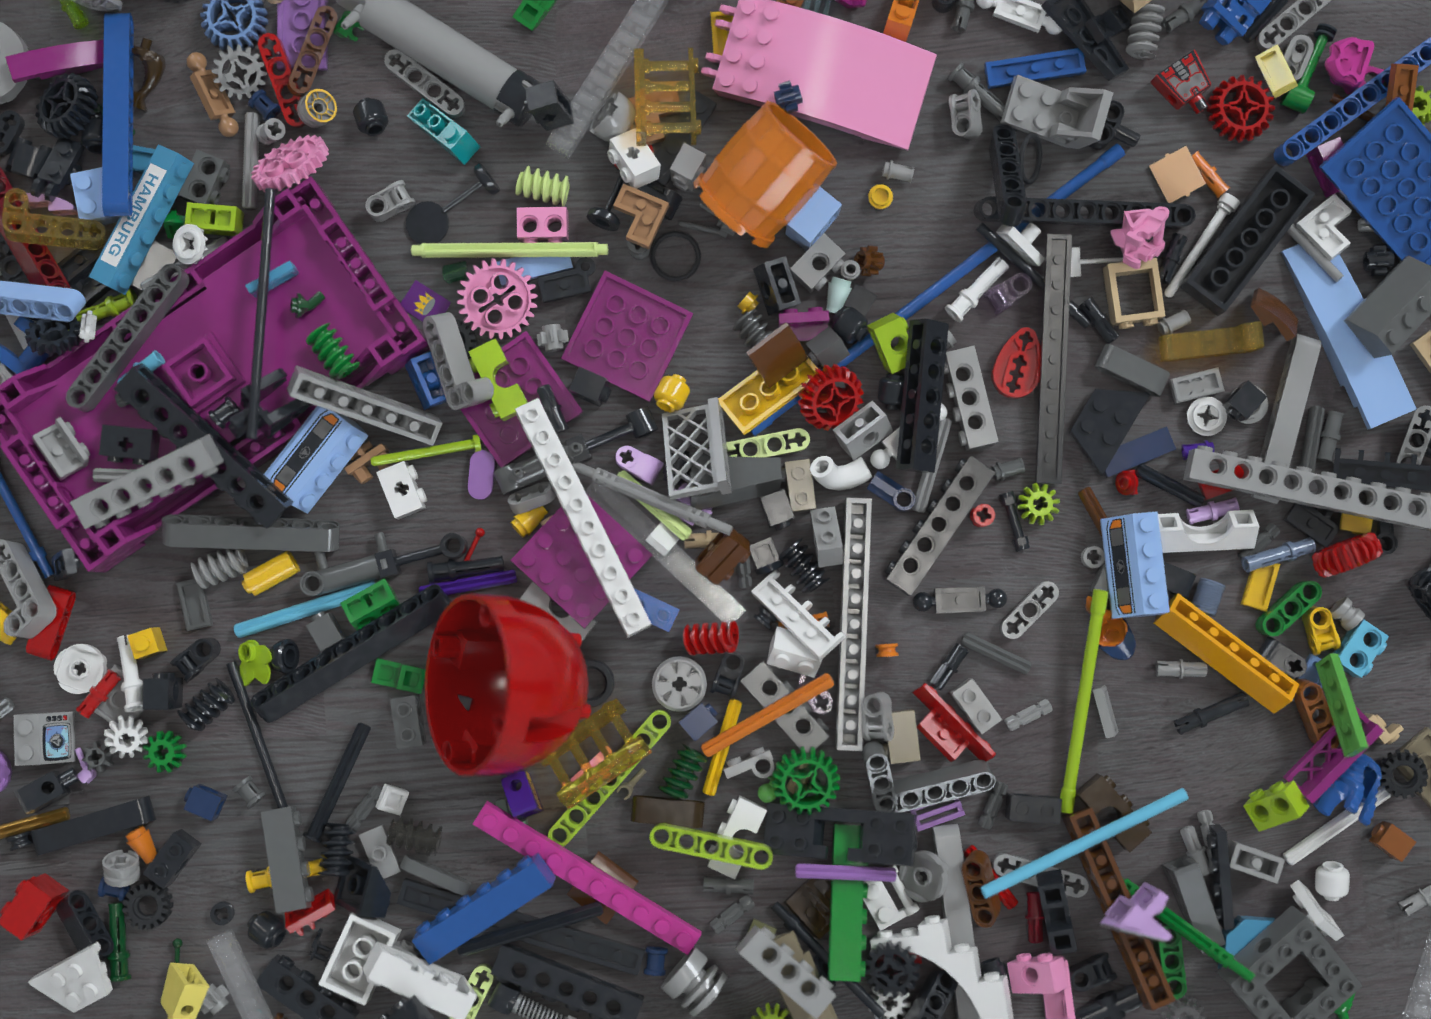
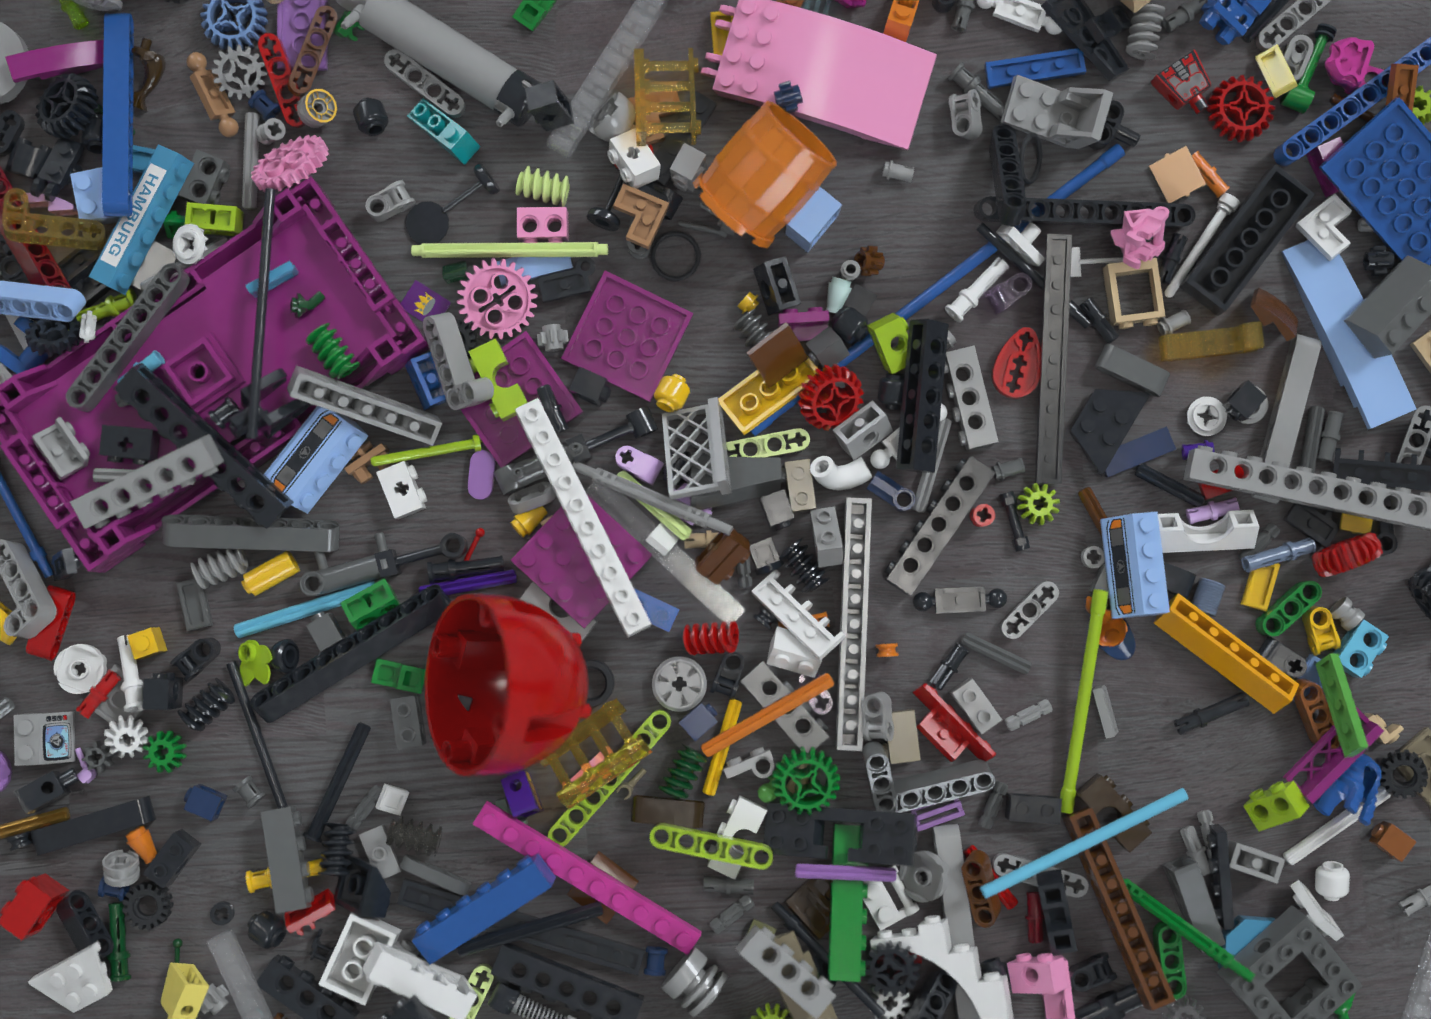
(824, 250): light grey brick -> none
(880, 196): yellow plate -> none
(1127, 482): red plate -> none
(1136, 914): lavender piece -> none
(1181, 668): light grey axle -> none
(1196, 385): light grey plate -> none
(1310, 248): light grey bar -> none

